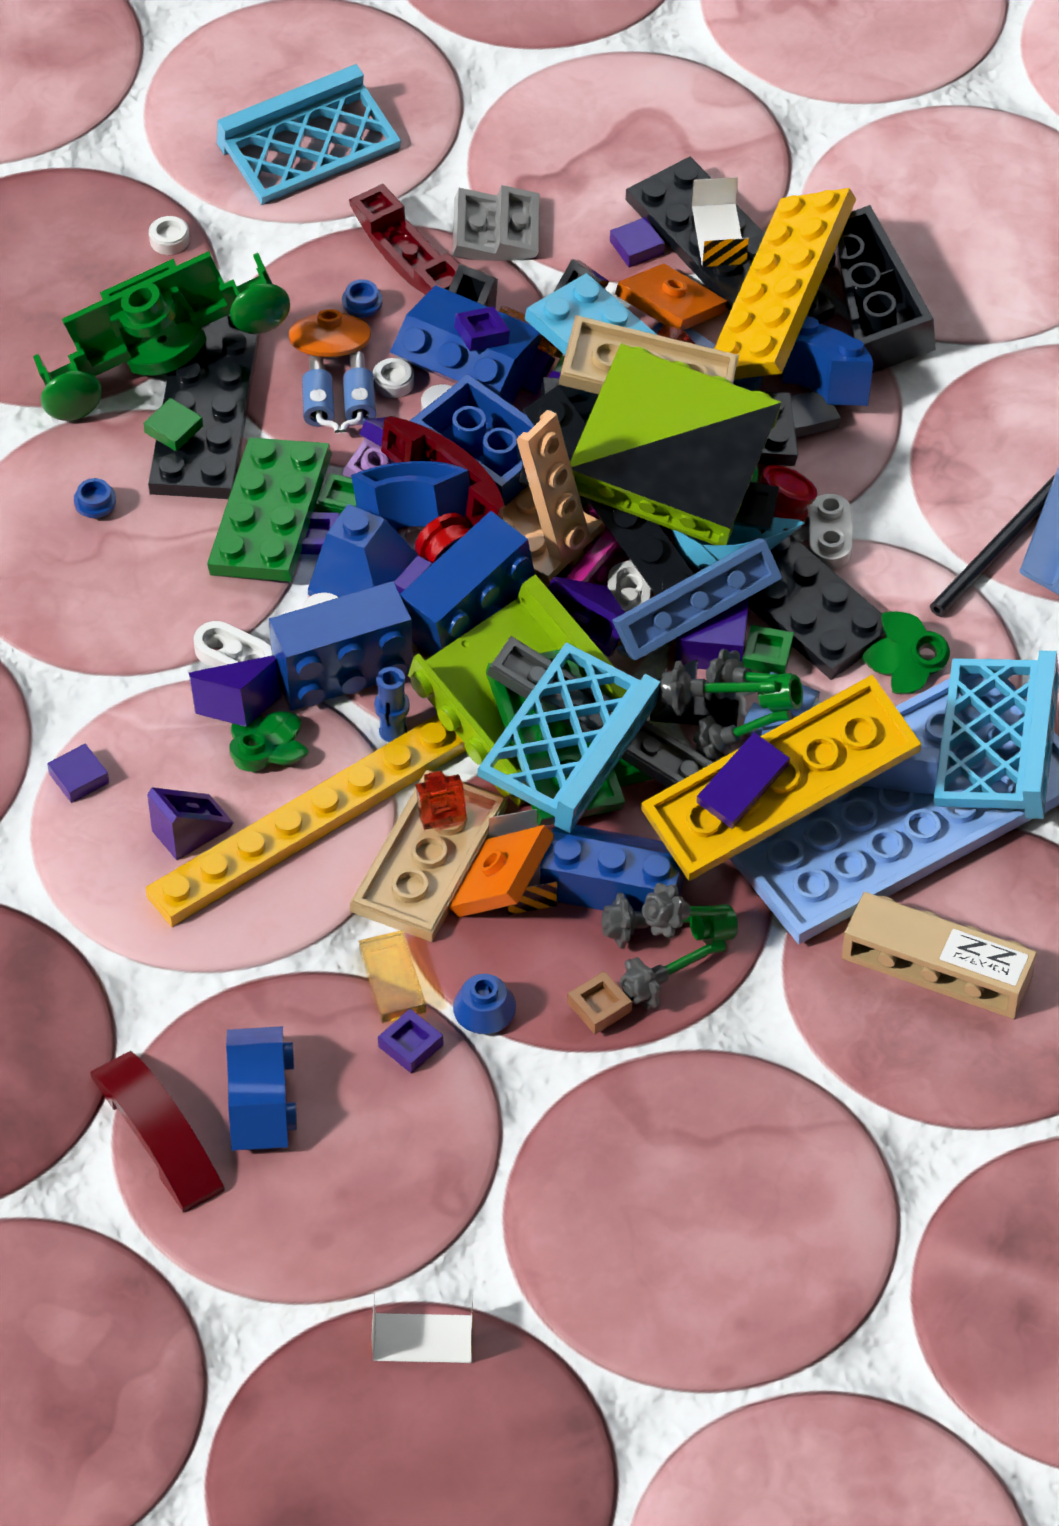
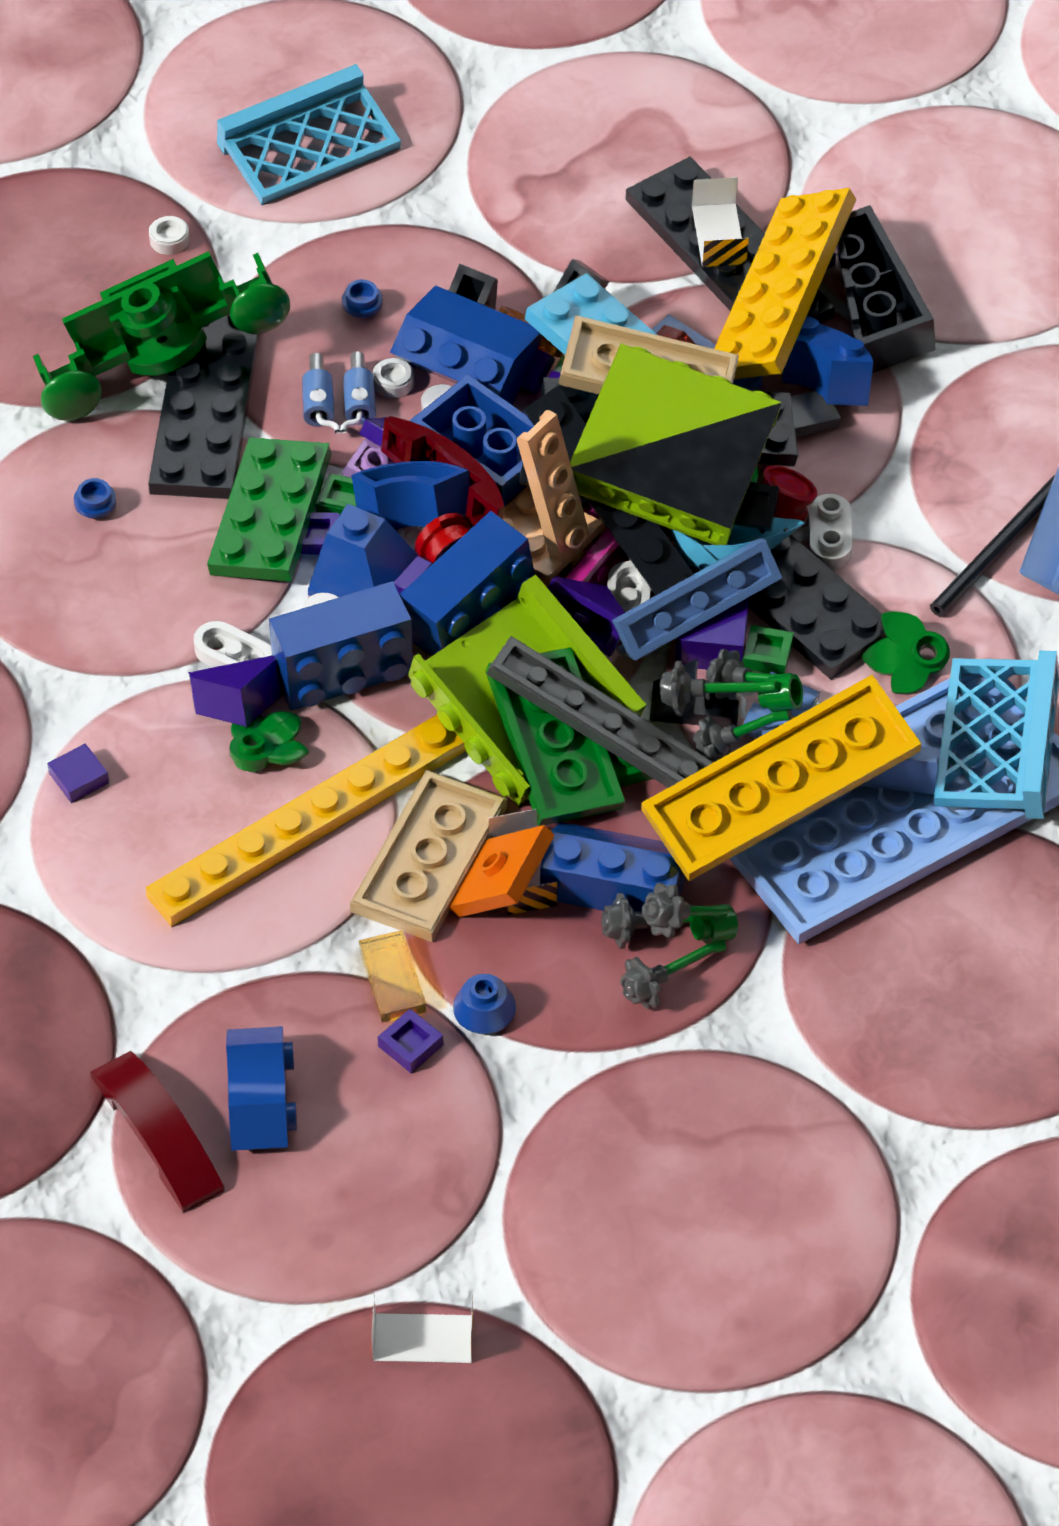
(173, 424): green tile -> none
(185, 819): slope -> none
(329, 334): orange dish -> none
(391, 703): blue pin -> none
(400, 242): dark red slope -> none
(441, 800): clear red tile -> none
(482, 328): dark purple tile -> none
(496, 226): light grey slope -> none
(597, 760): medium azure fence -> none
(599, 1002): medium nougat plate -> none
(637, 242): dark purple tile -> none
(670, 297): orange plate -> none
(743, 780): dark purple tile -> none
(939, 954): tan brick -> none

